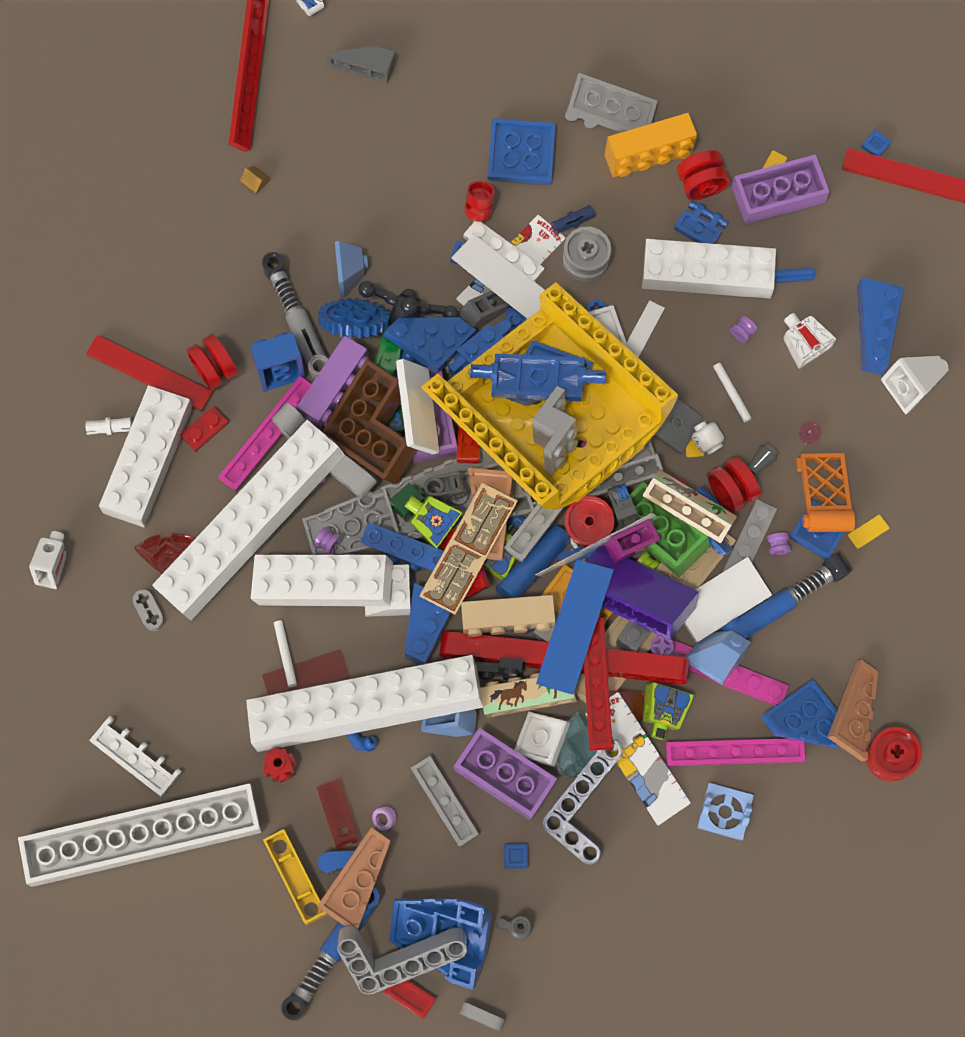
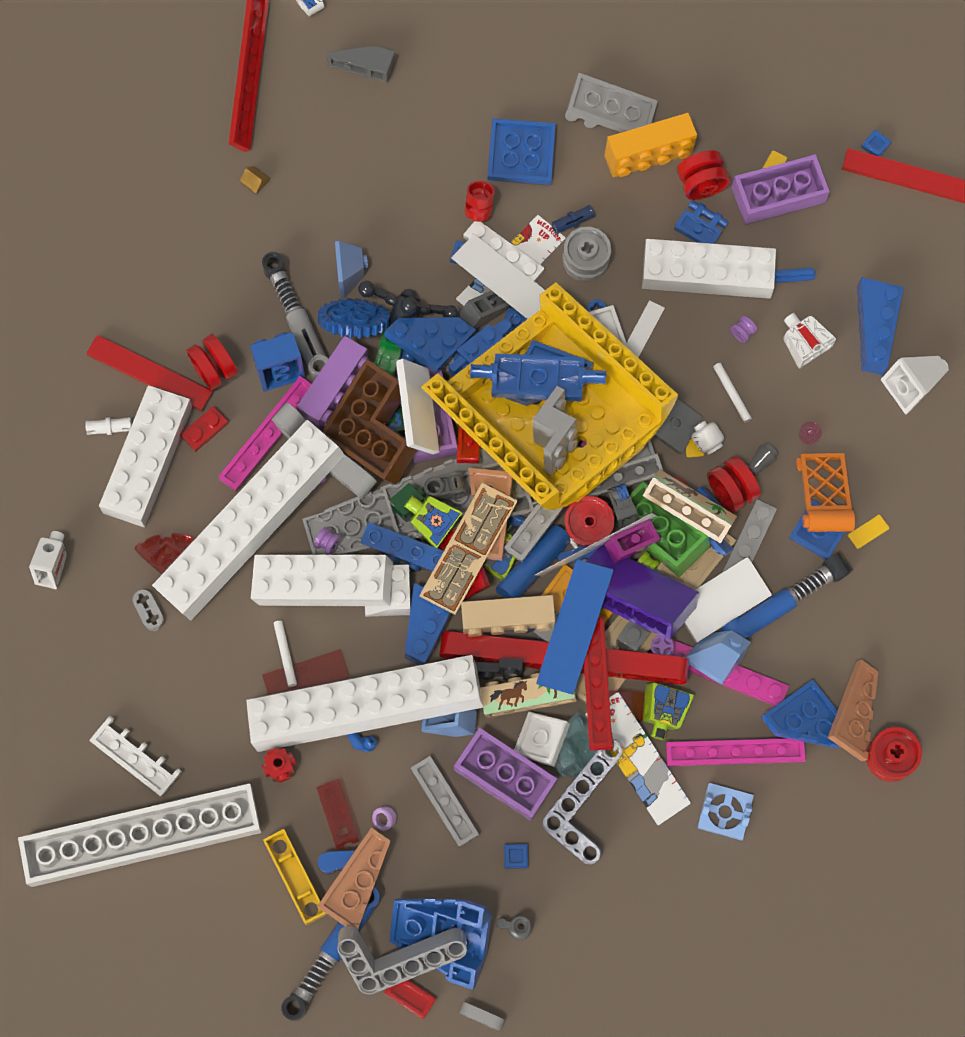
(779, 544): medium lavender wheel -> none

